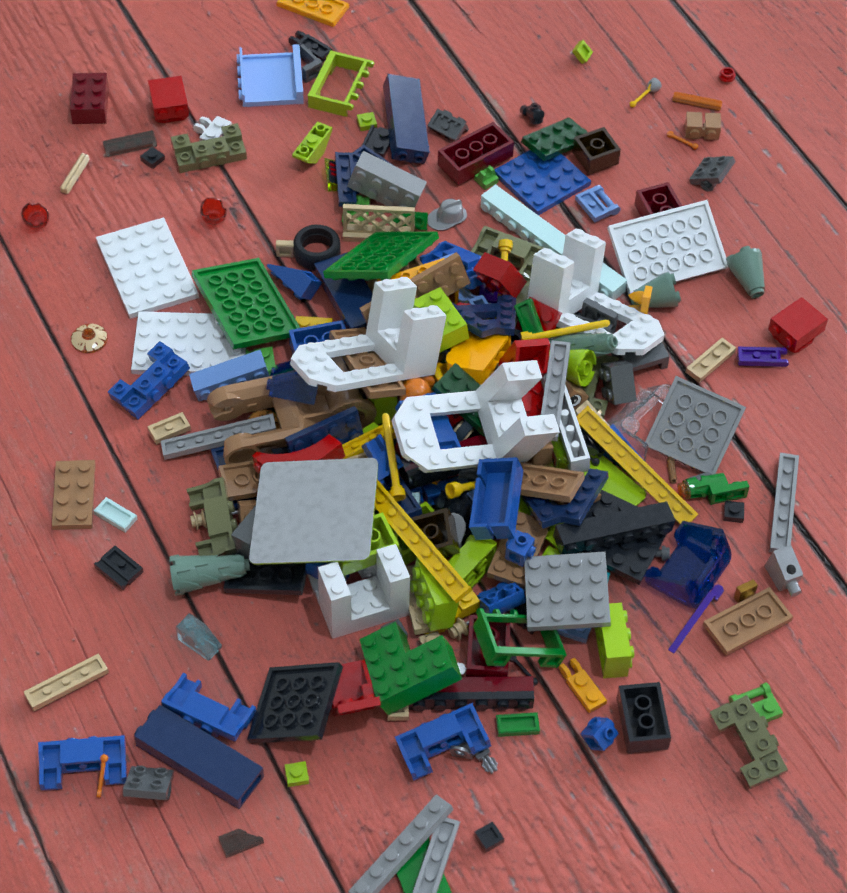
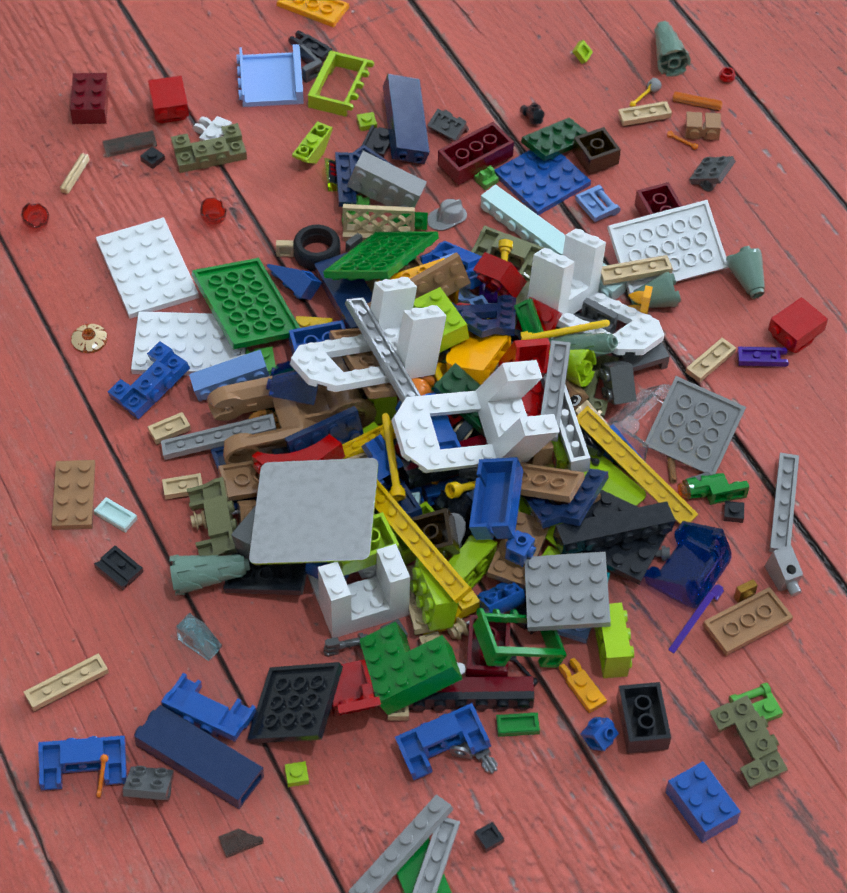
(177, 486): none -> tan plate
(333, 645): none -> dark grey hinge
(353, 242): none -> dark grey tile
(381, 348): none -> light grey tile
(635, 270): none -> tan plate
(644, 113): none -> tan plate
(670, 51): none -> sand green cone
(702, 801): none -> blue brick

